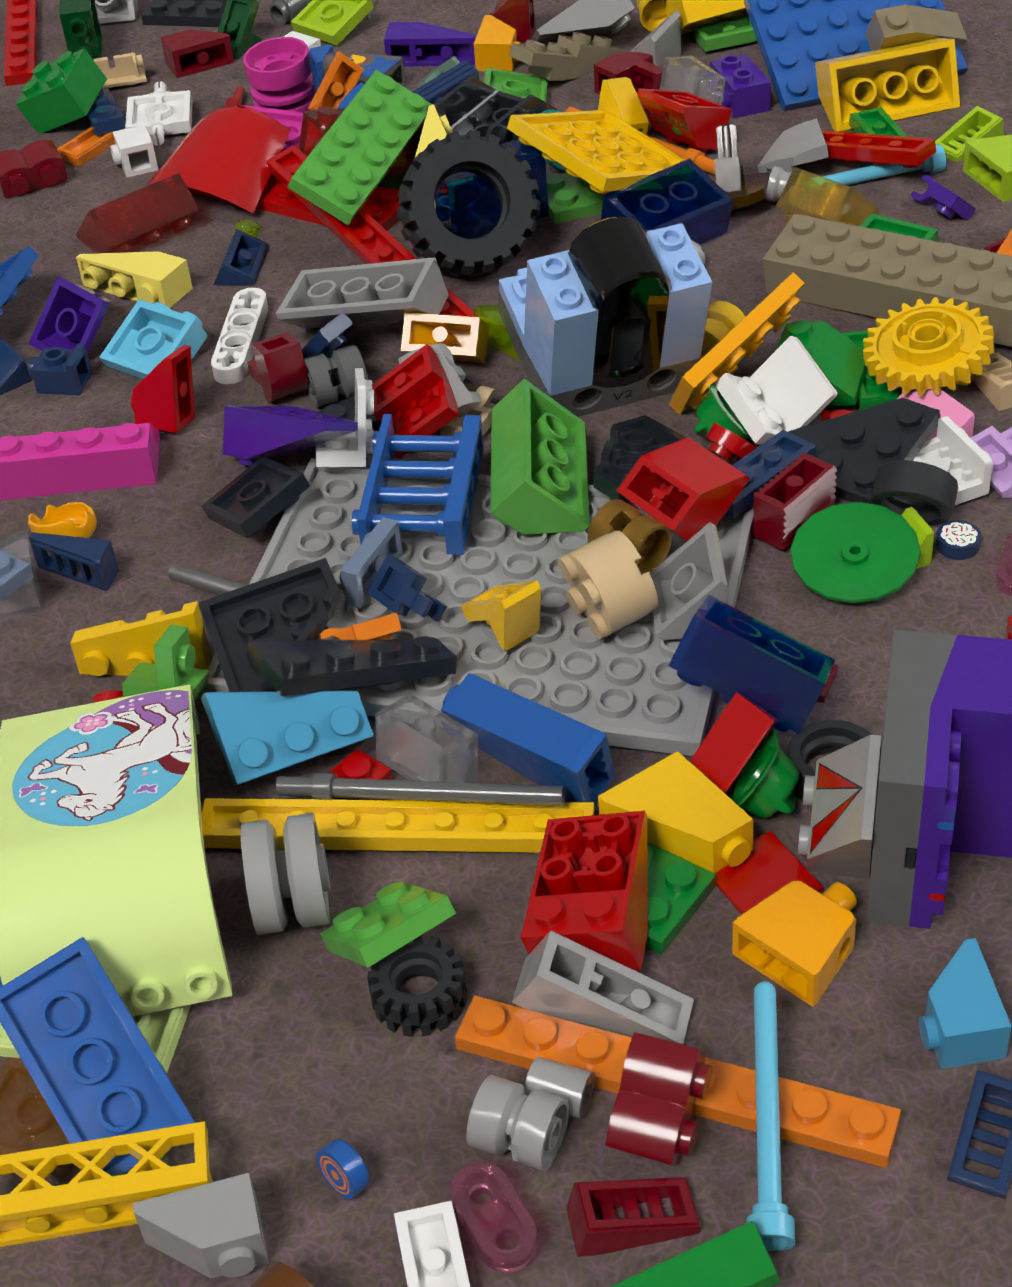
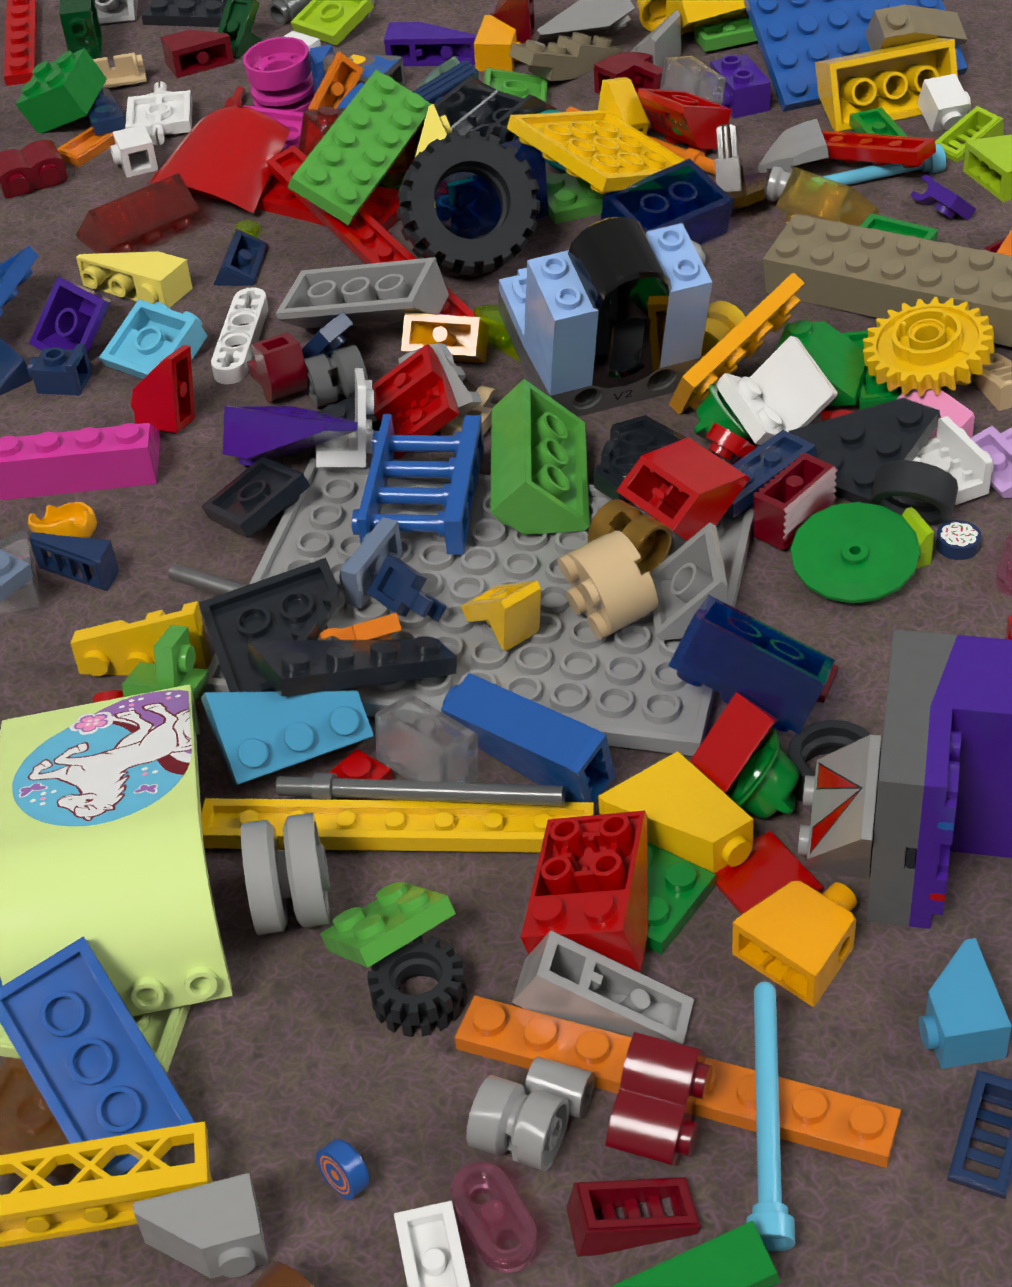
(943, 102): none -> white brick

